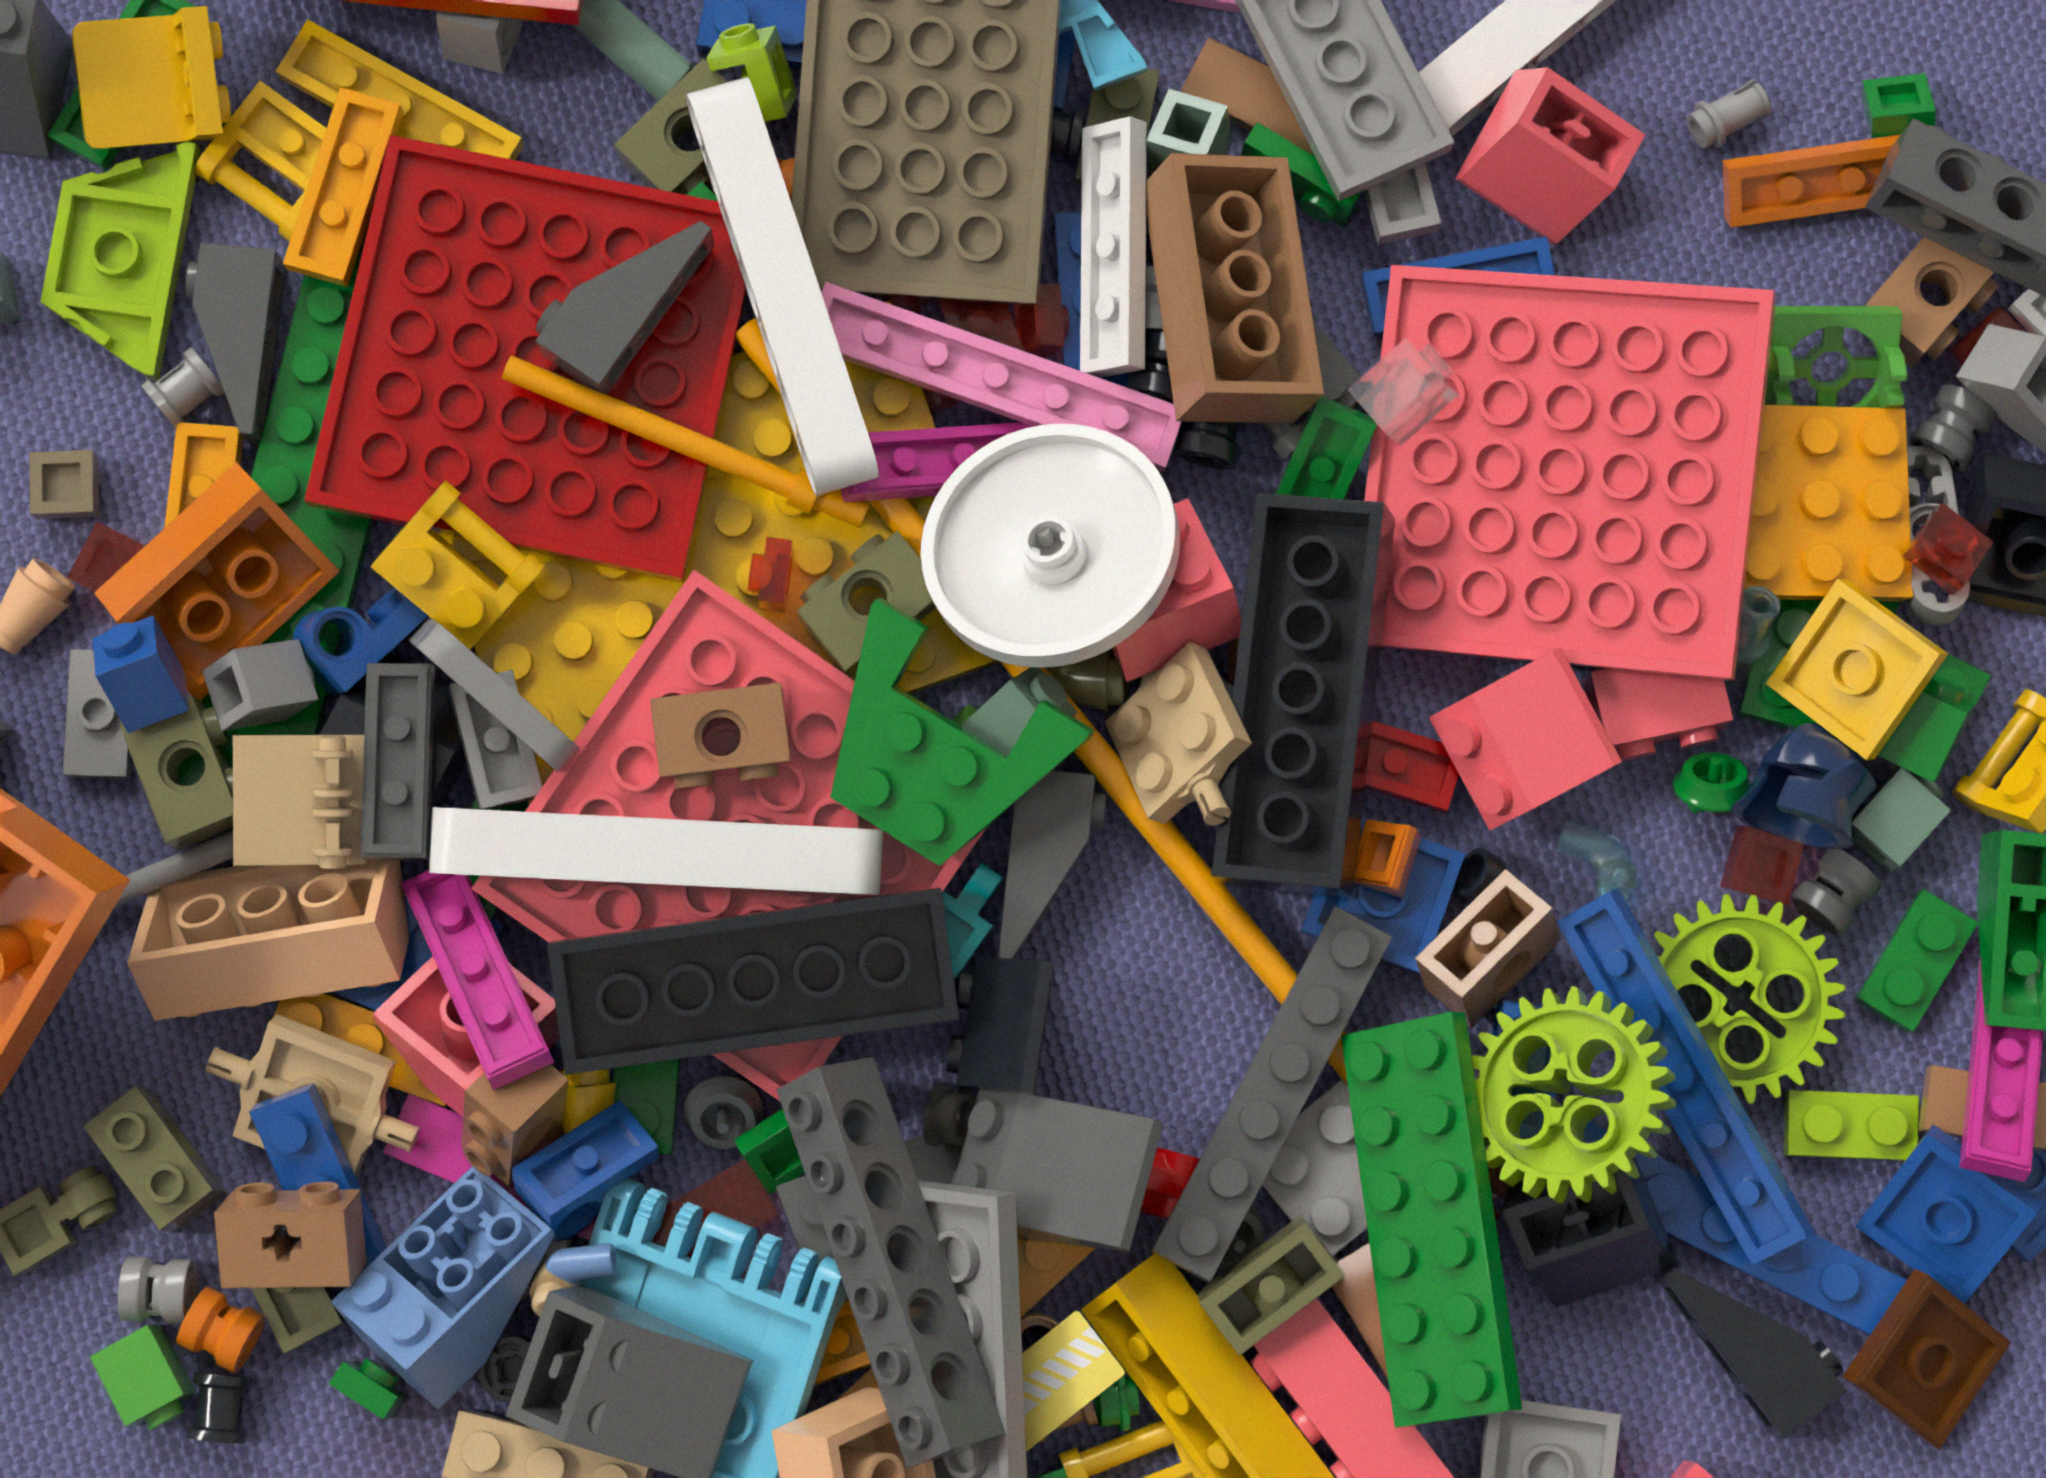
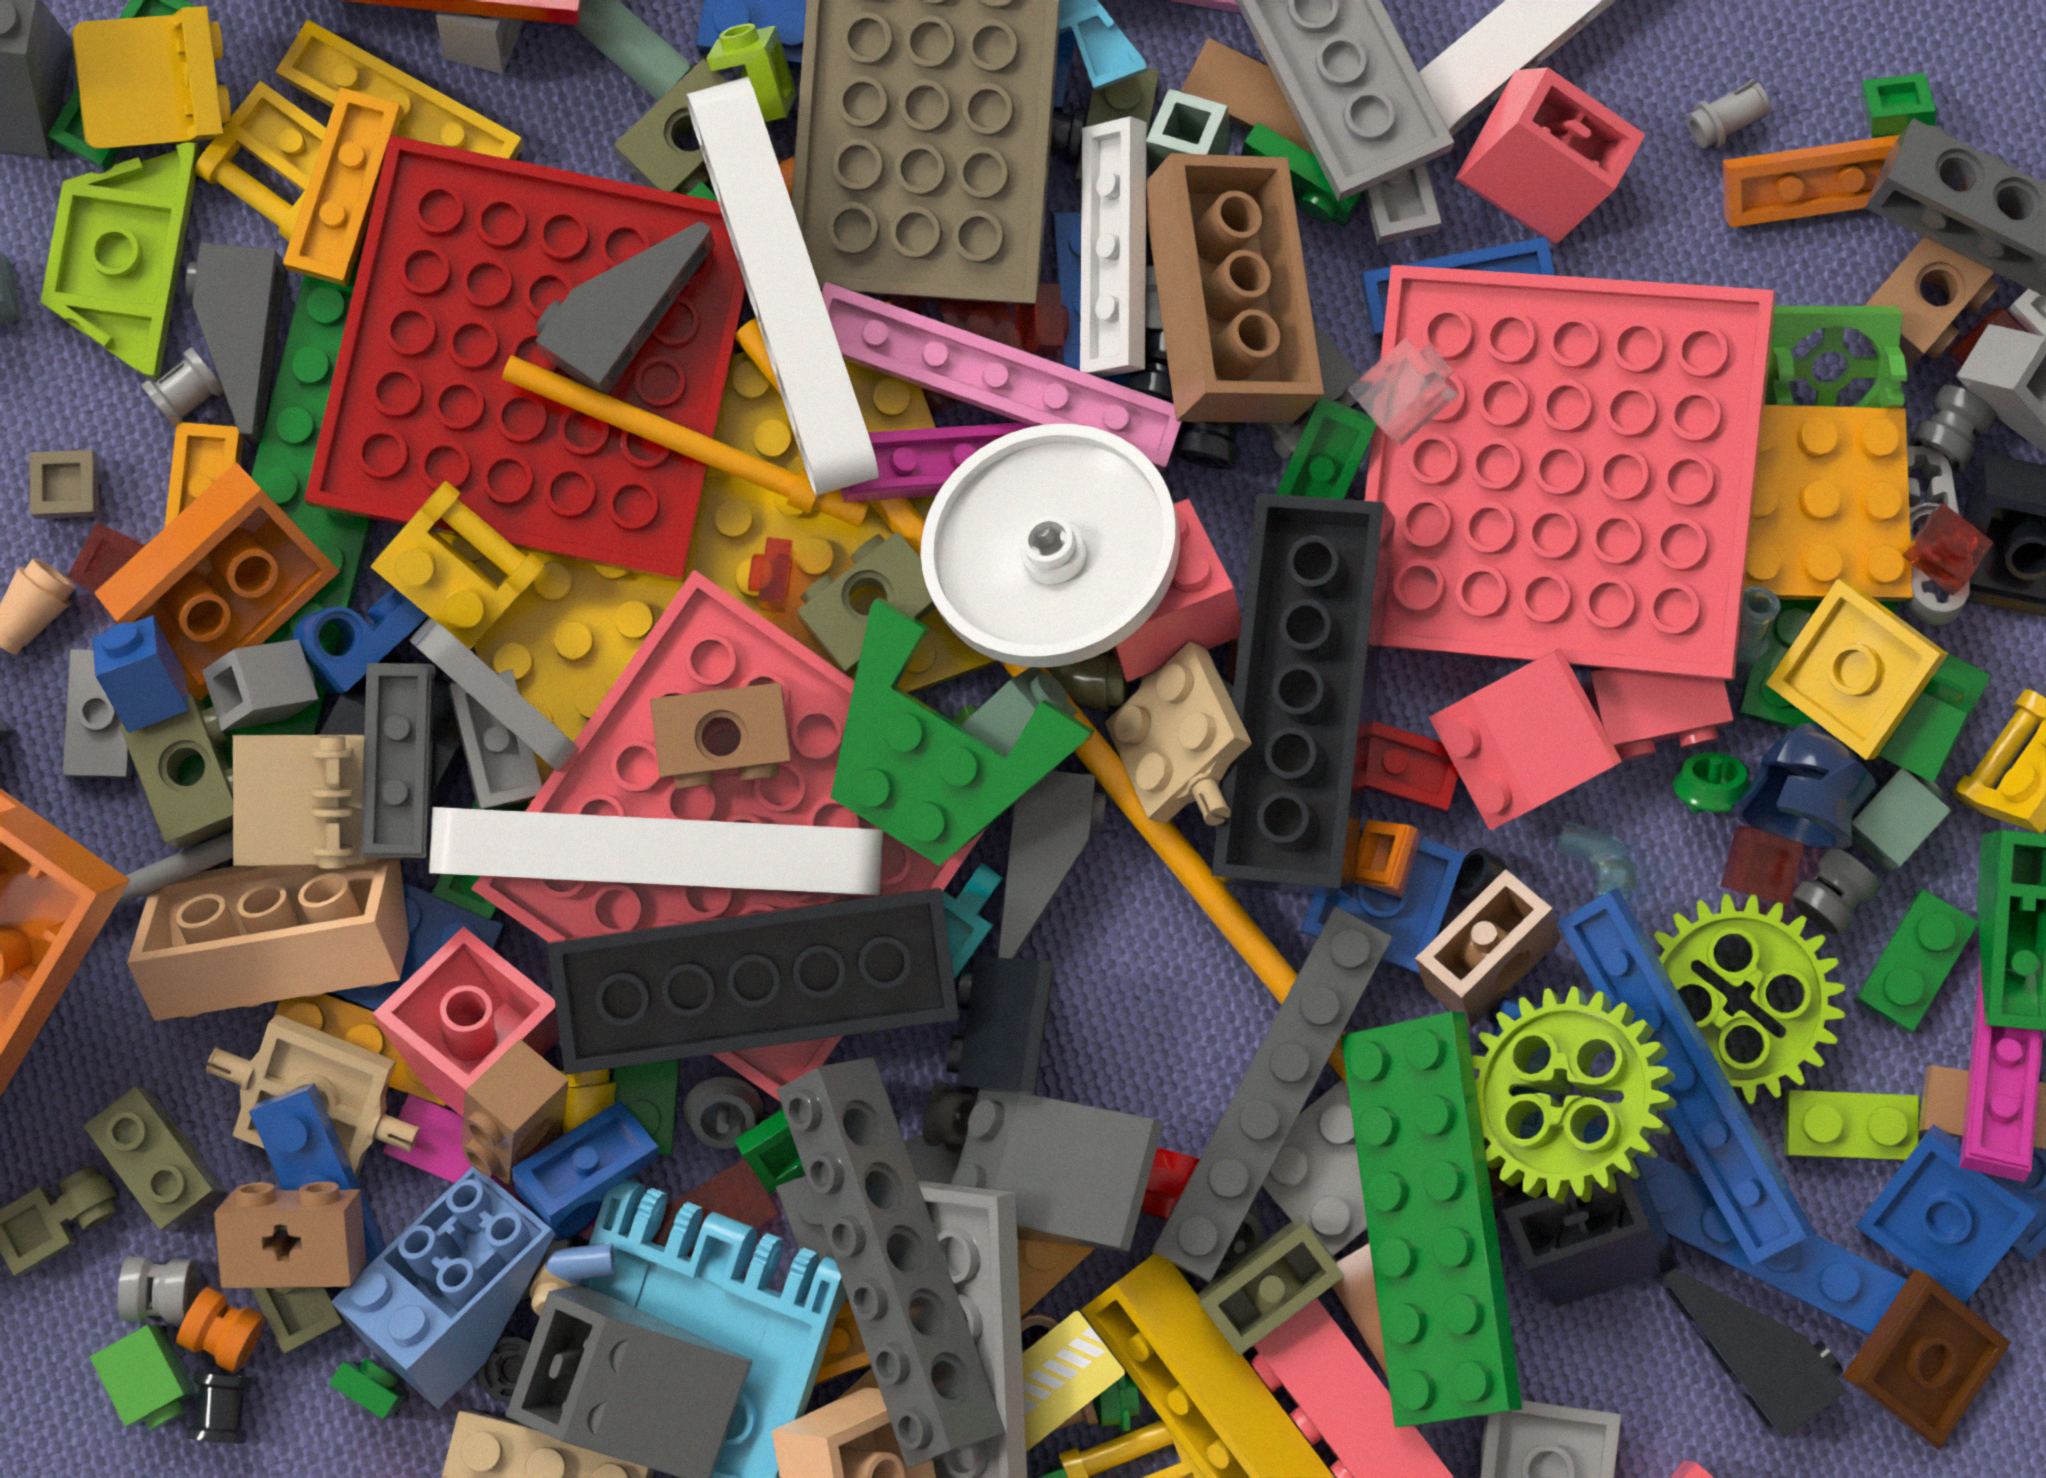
(477, 976): dark pink tile -> none

